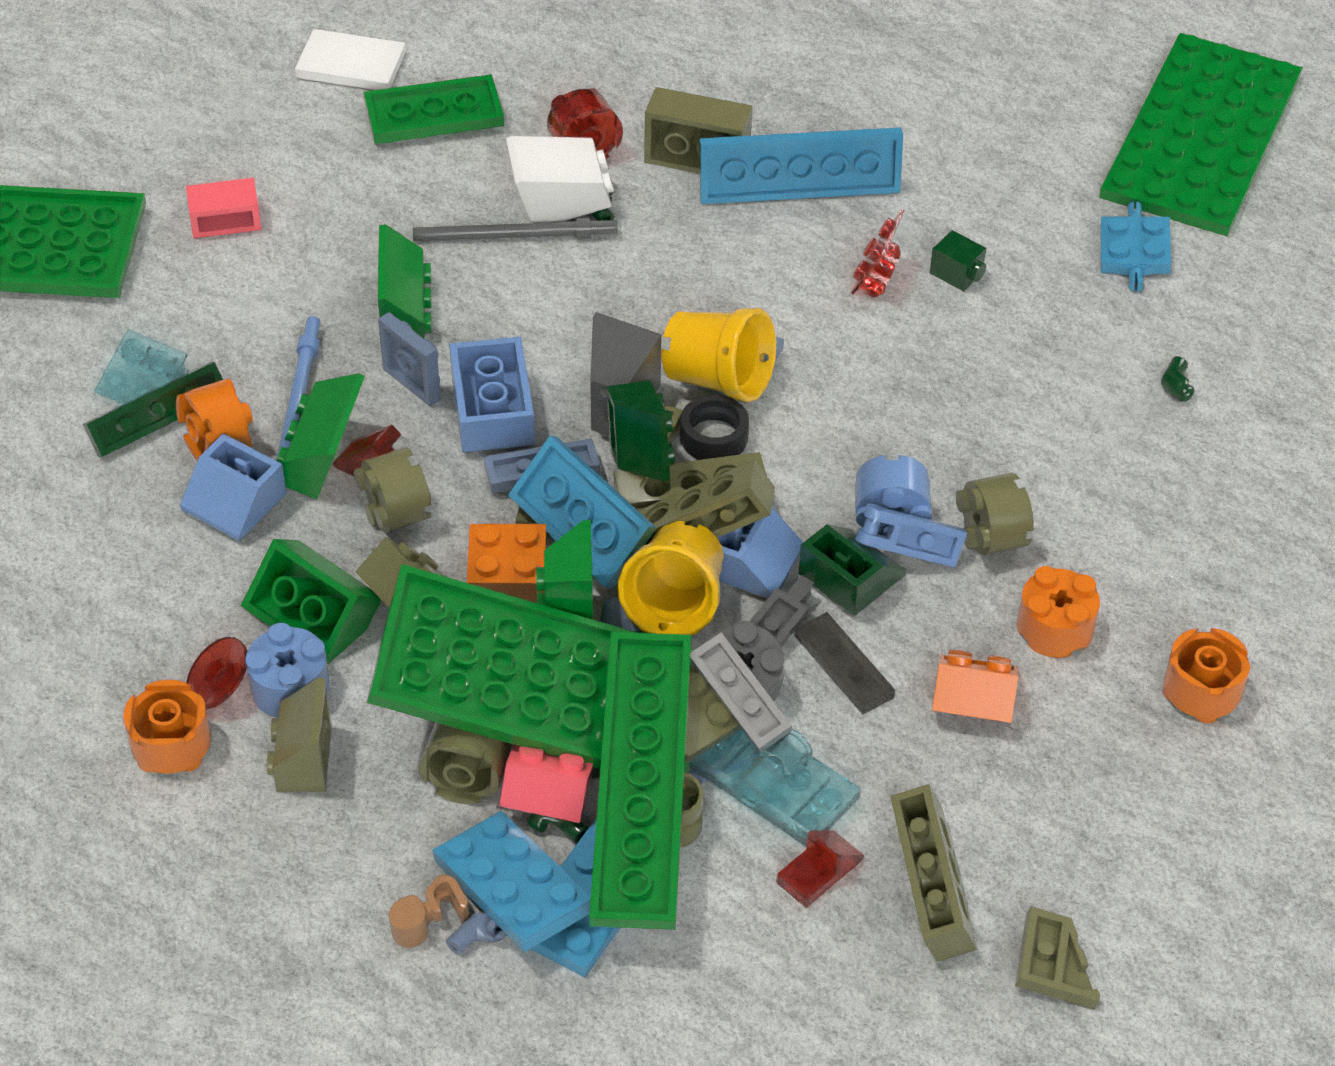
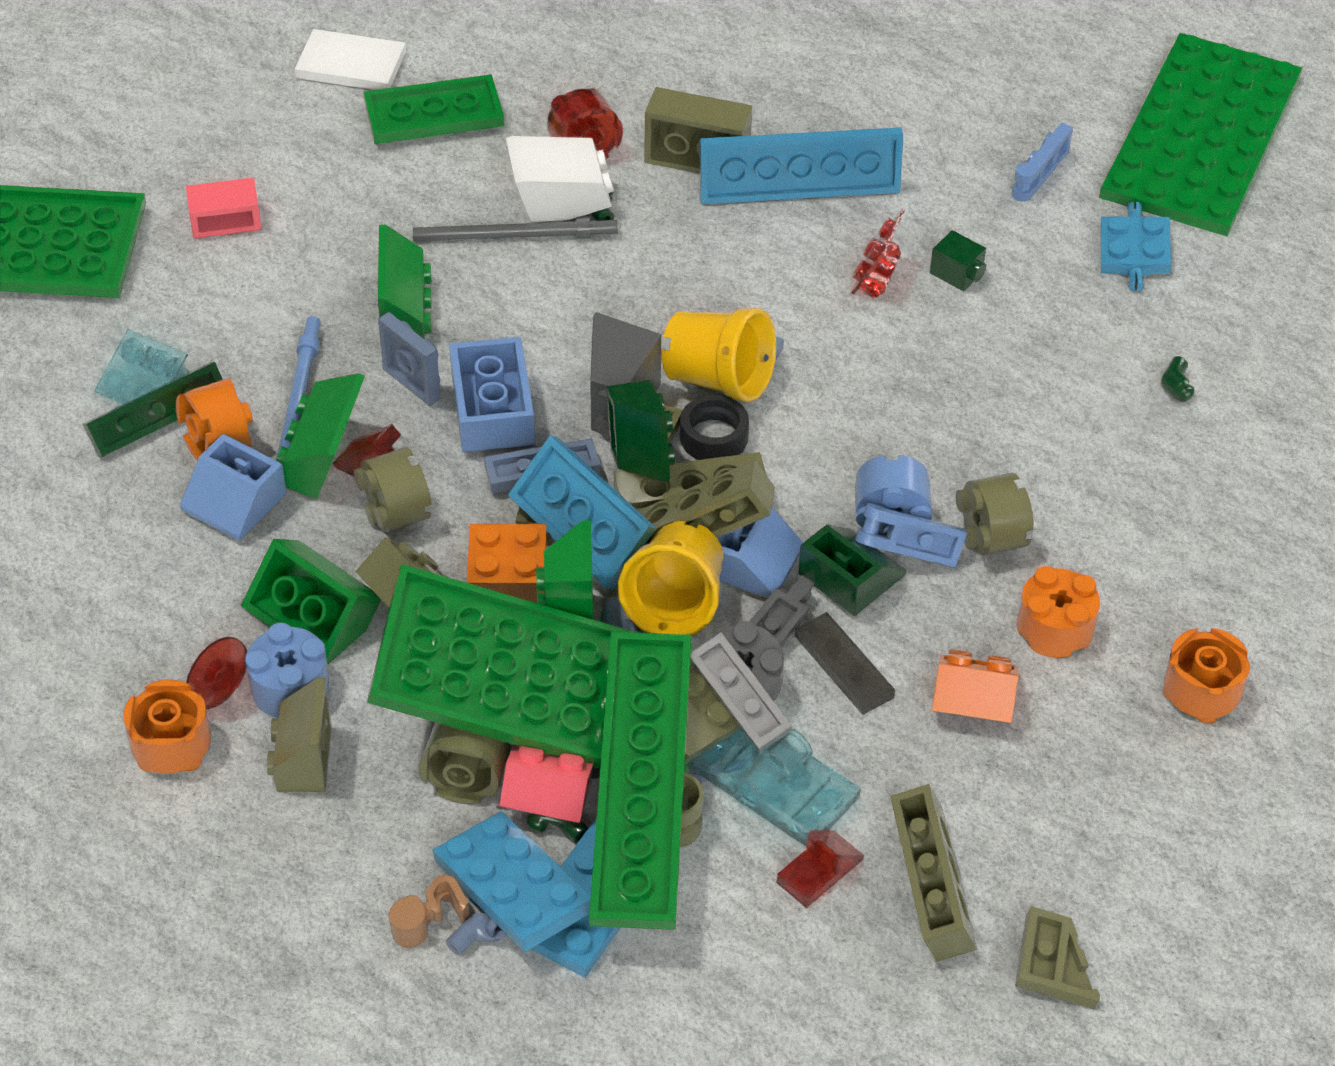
(1042, 163): none -> medium blue plate

